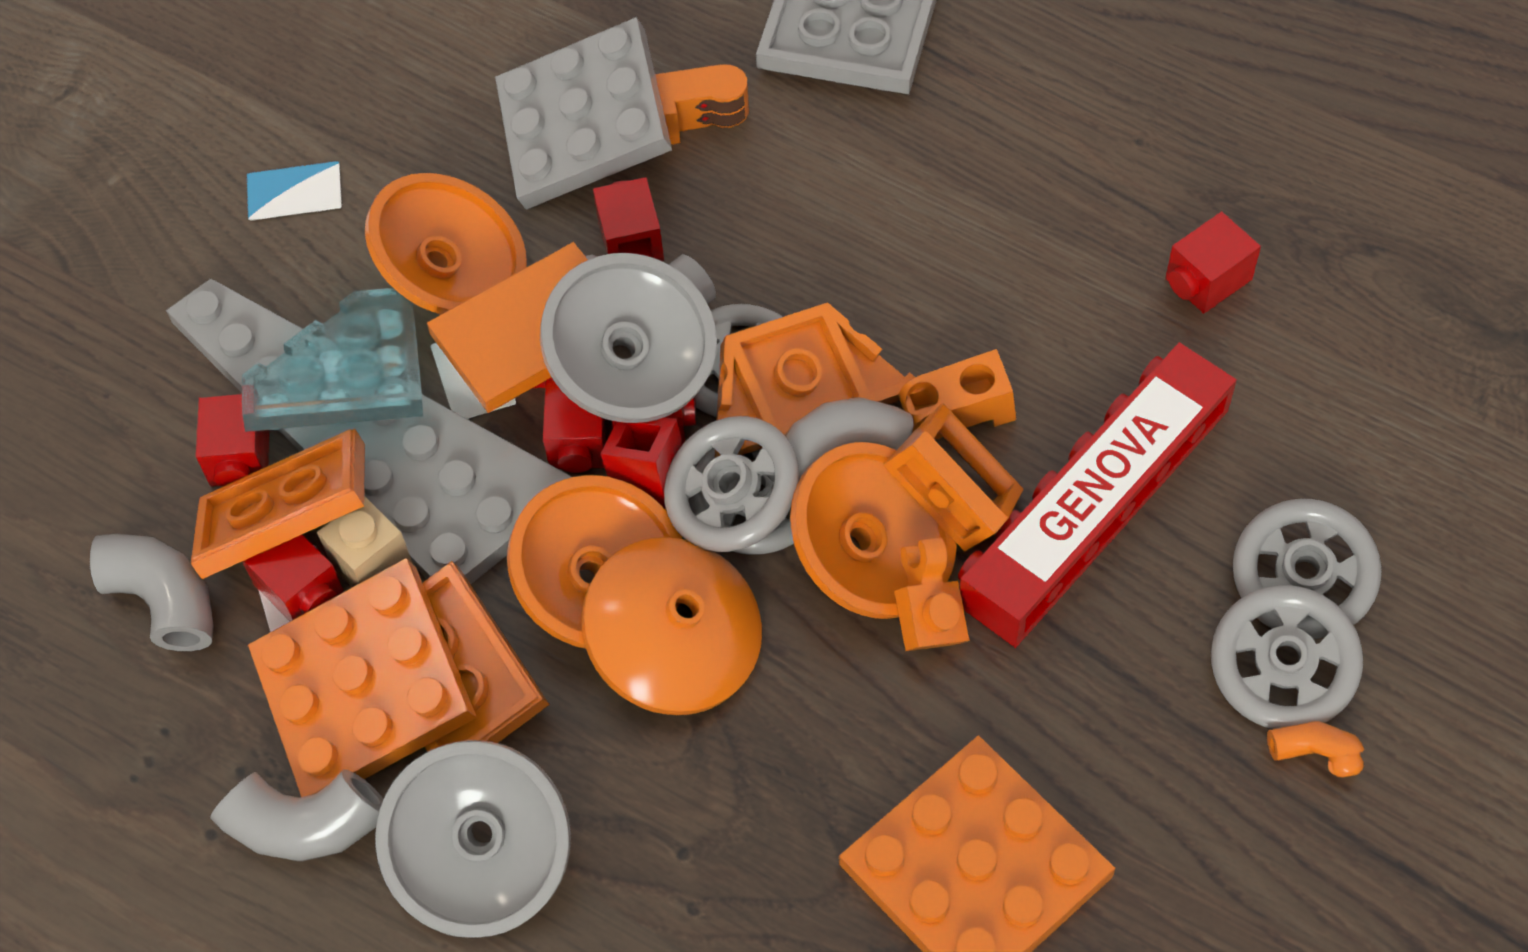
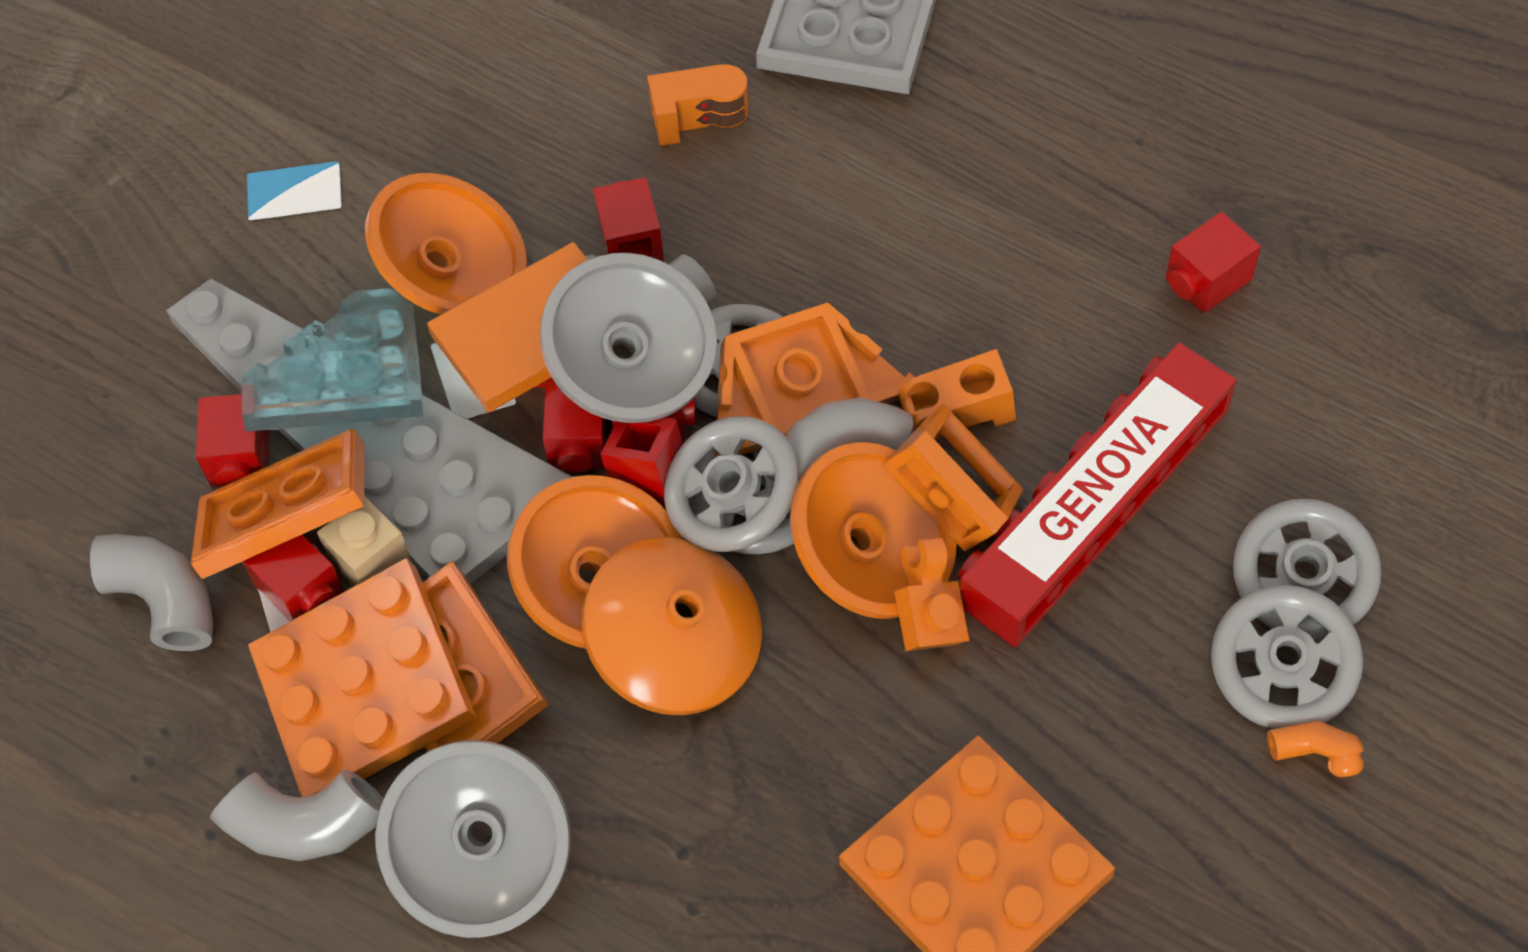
(582, 113): light grey plate -> none

